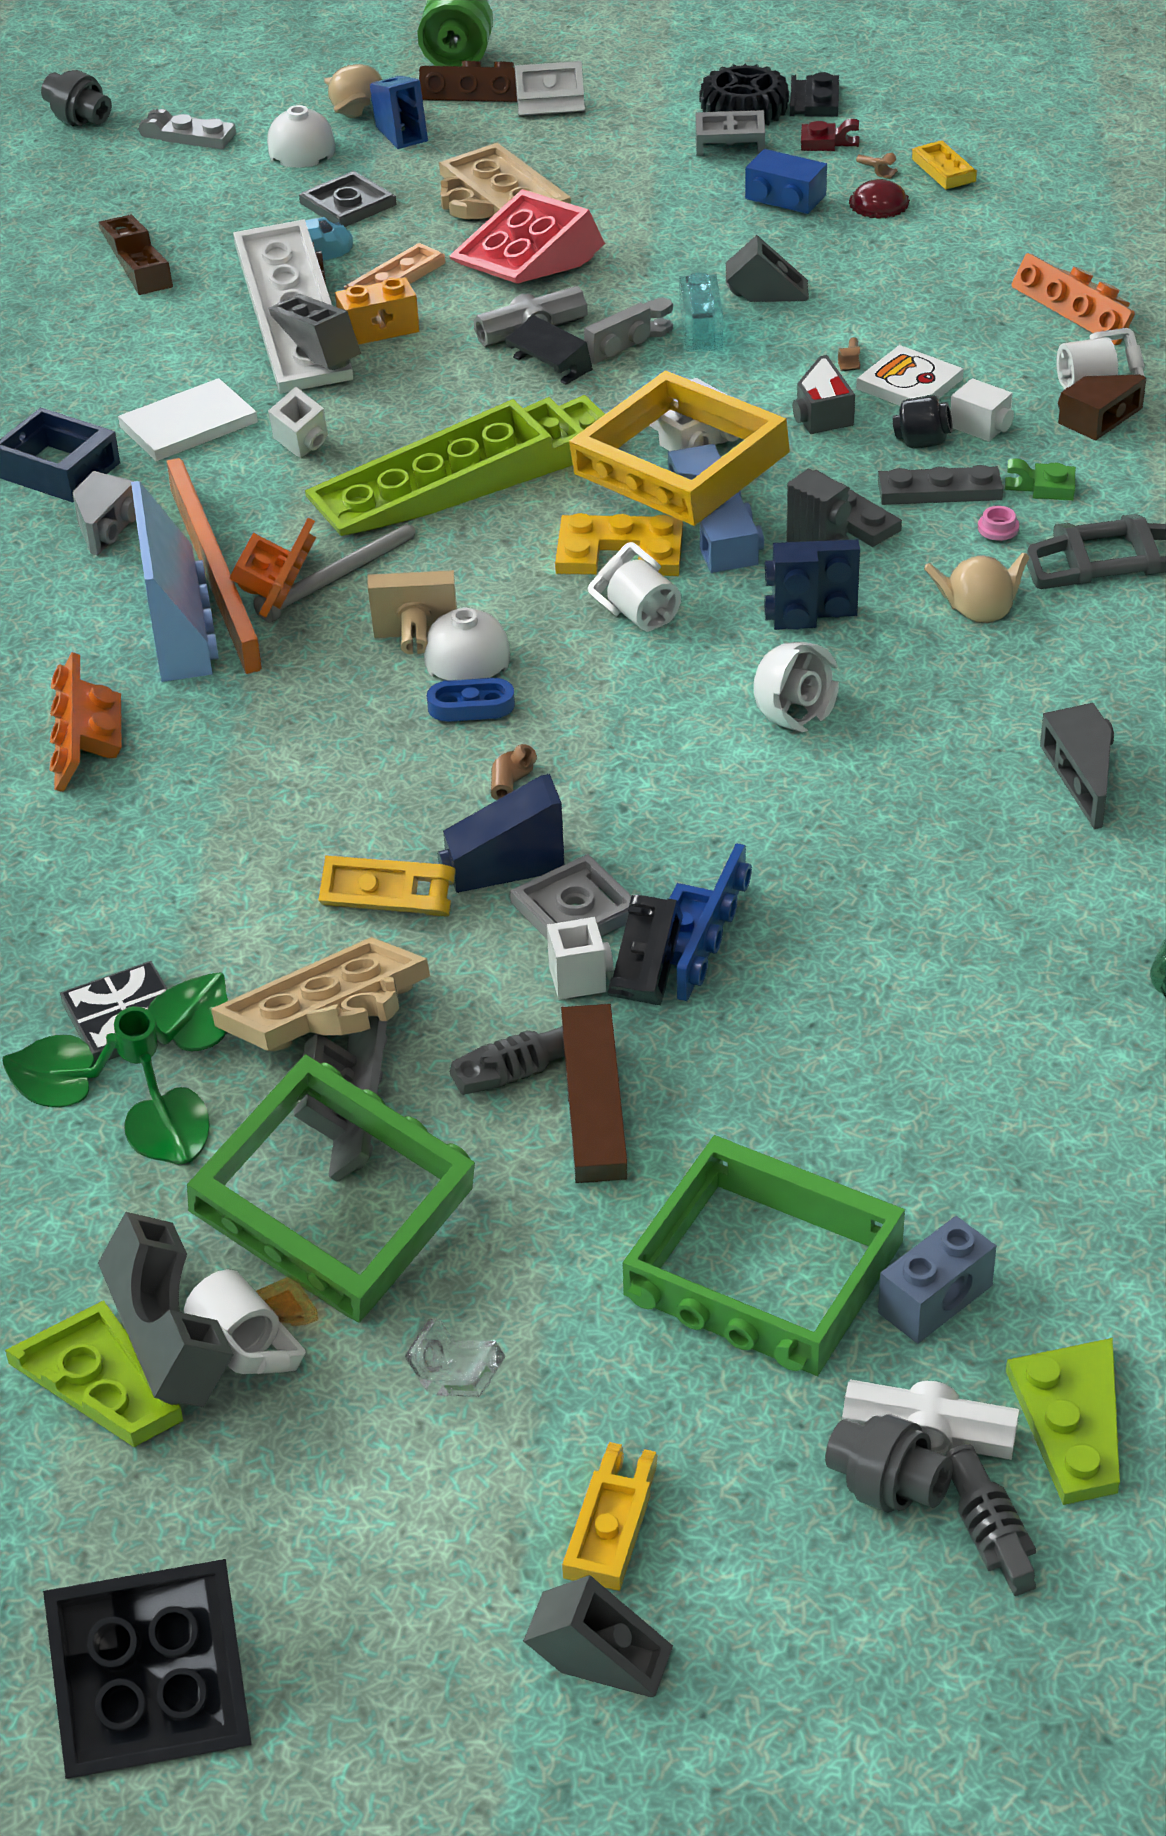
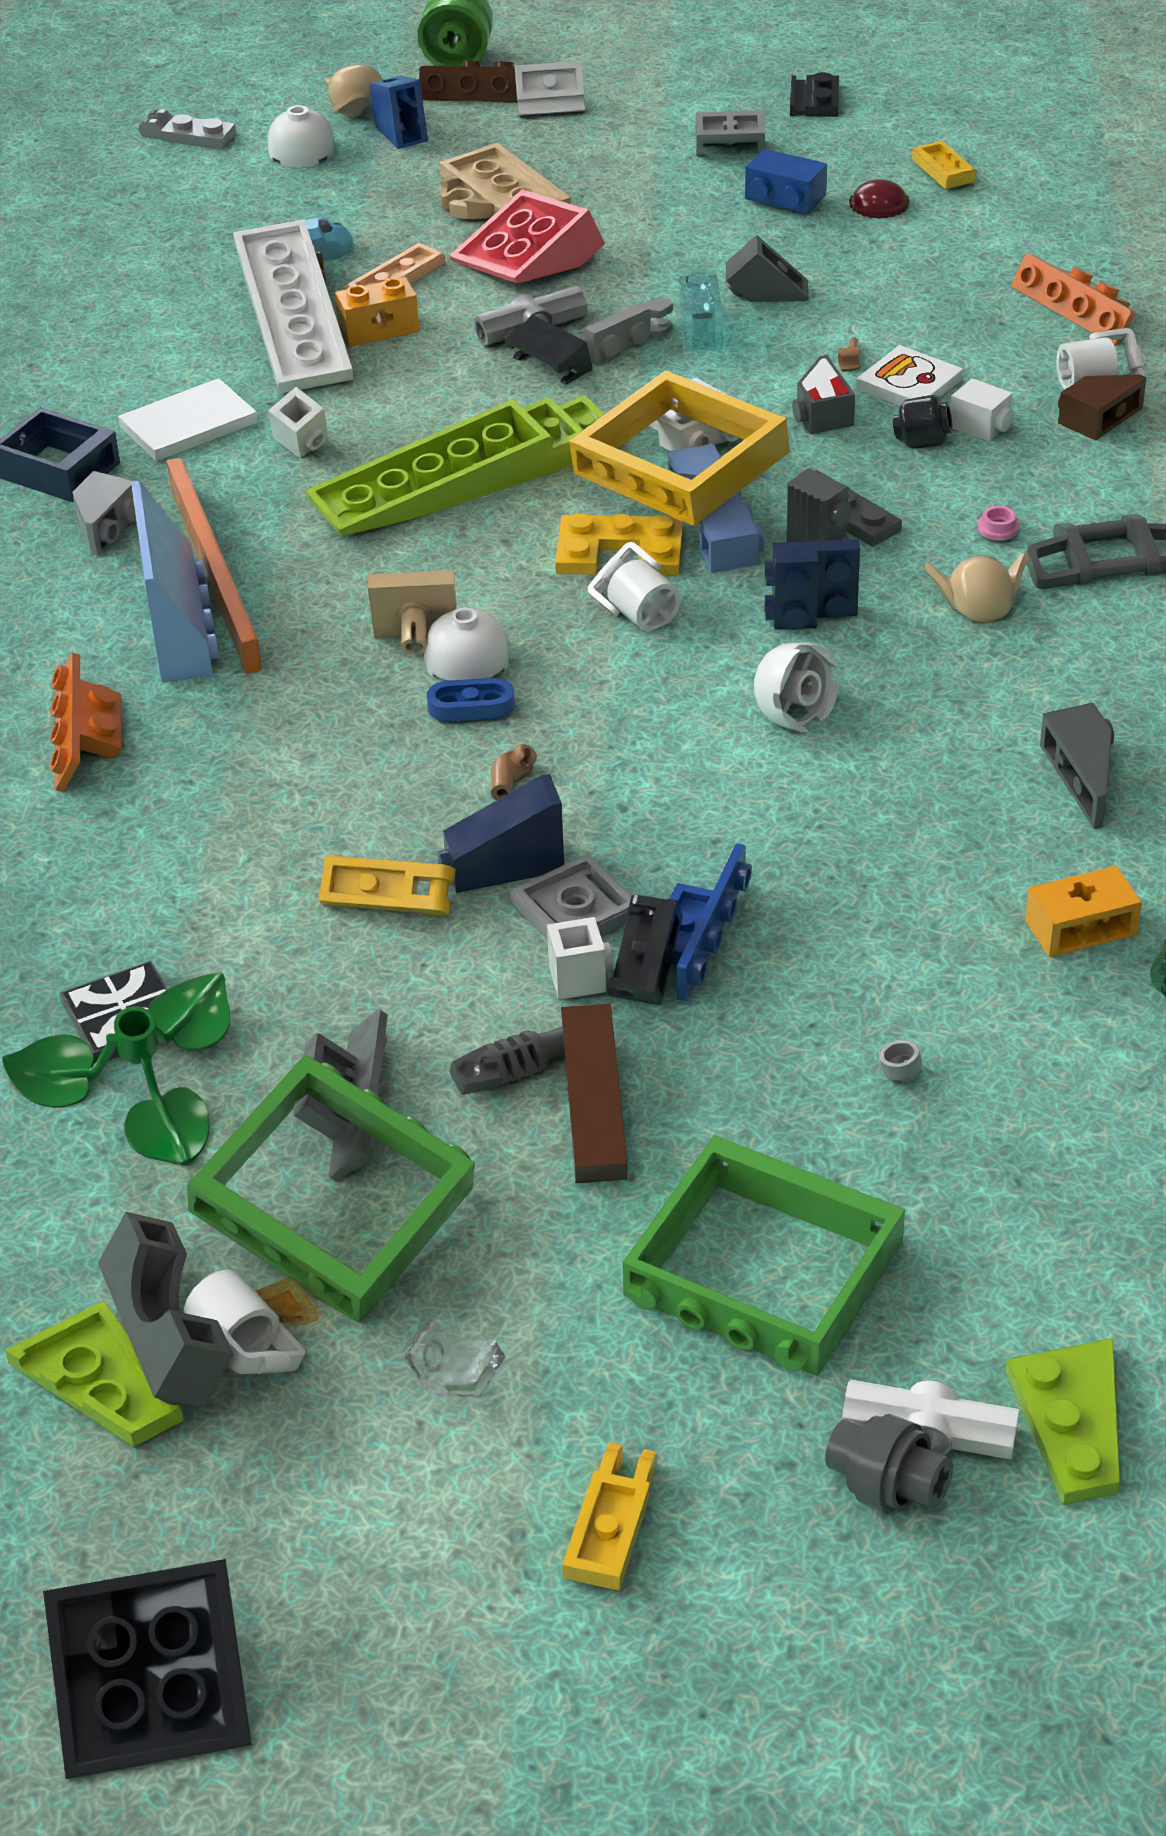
(76, 98): dark grey piece -> none
(137, 256): reddish brown slope -> none
(270, 568): orange bracket -> none
(318, 330): dark grey slope -> none
(325, 996): tan plate -> none
(339, 569): light grey bar -> none
(347, 199): dark grey tile -> none
(597, 1638): dark grey slope -> none
(745, 90): black gear -> none
(825, 136): dark red plate -> none
(880, 164): medium nougat hand -> none
(893, 1064): none -> light grey hinge
(936, 1279): sand blue brick -> none
(940, 485): dark grey plate -> none
(992, 1521): dark grey hinge -> none
(1046, 480): bright green plate -> none
(1083, 911): none -> light orange brick

